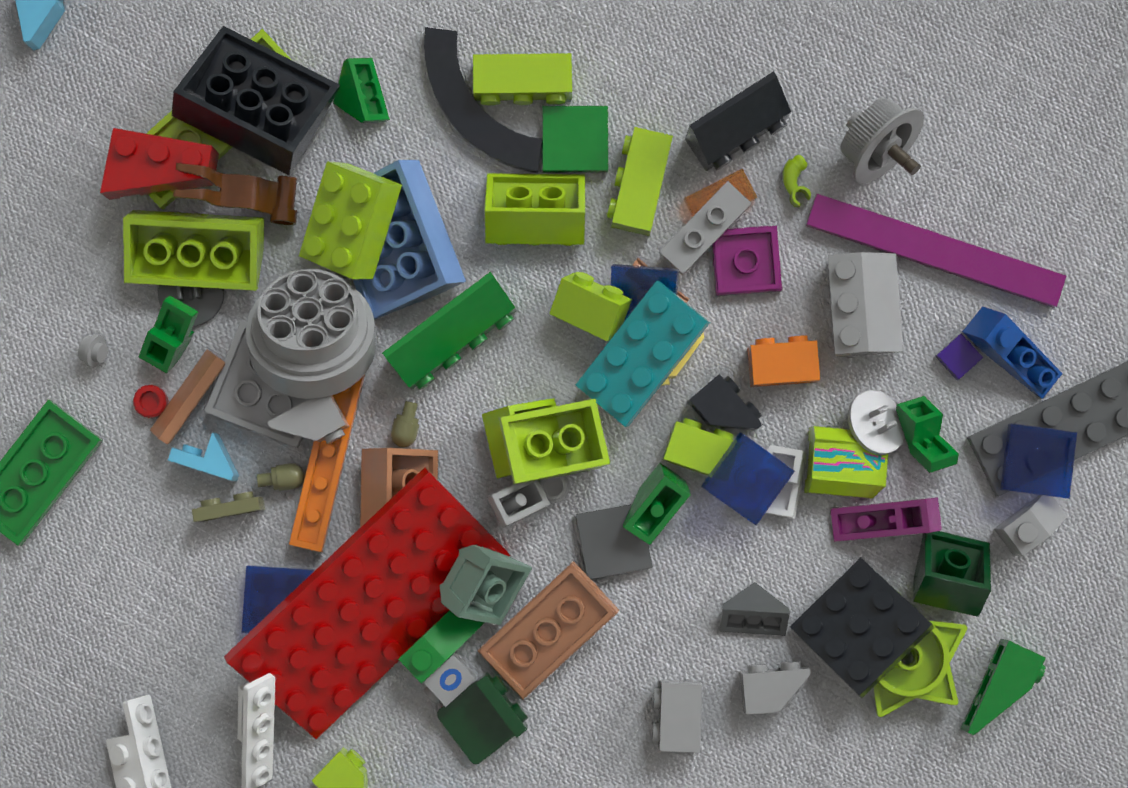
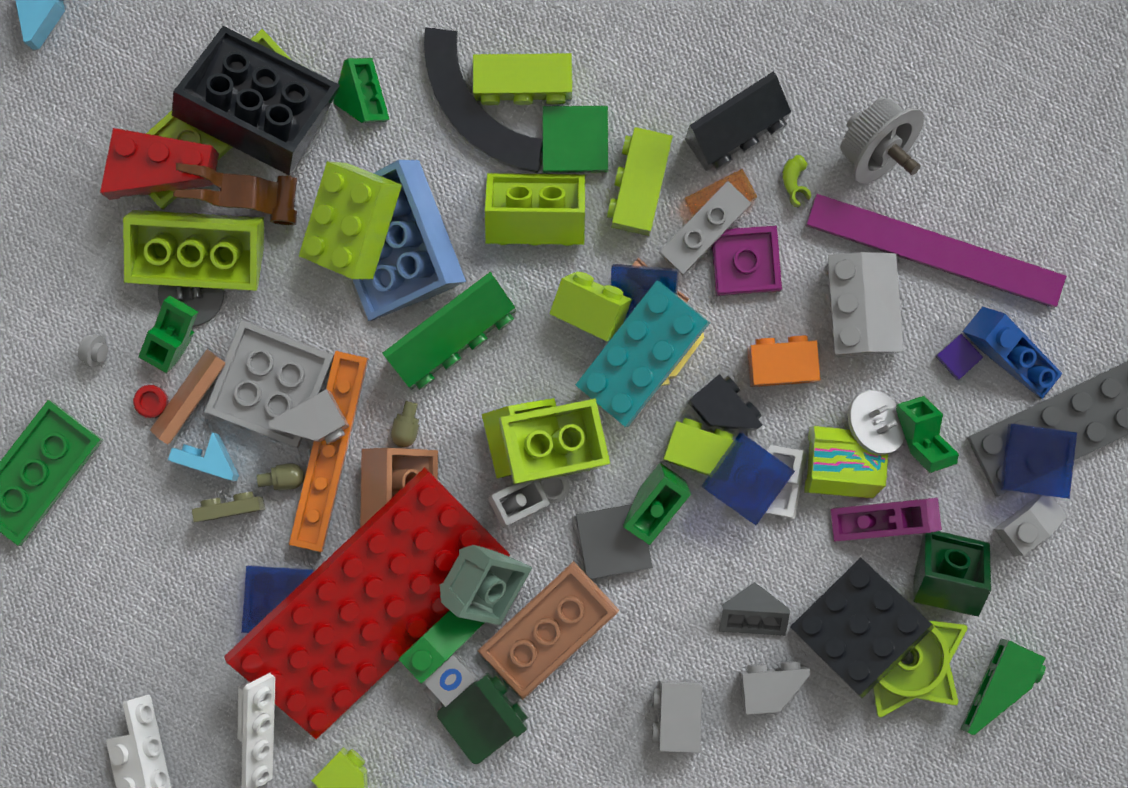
(291, 362): light grey wheel -> none

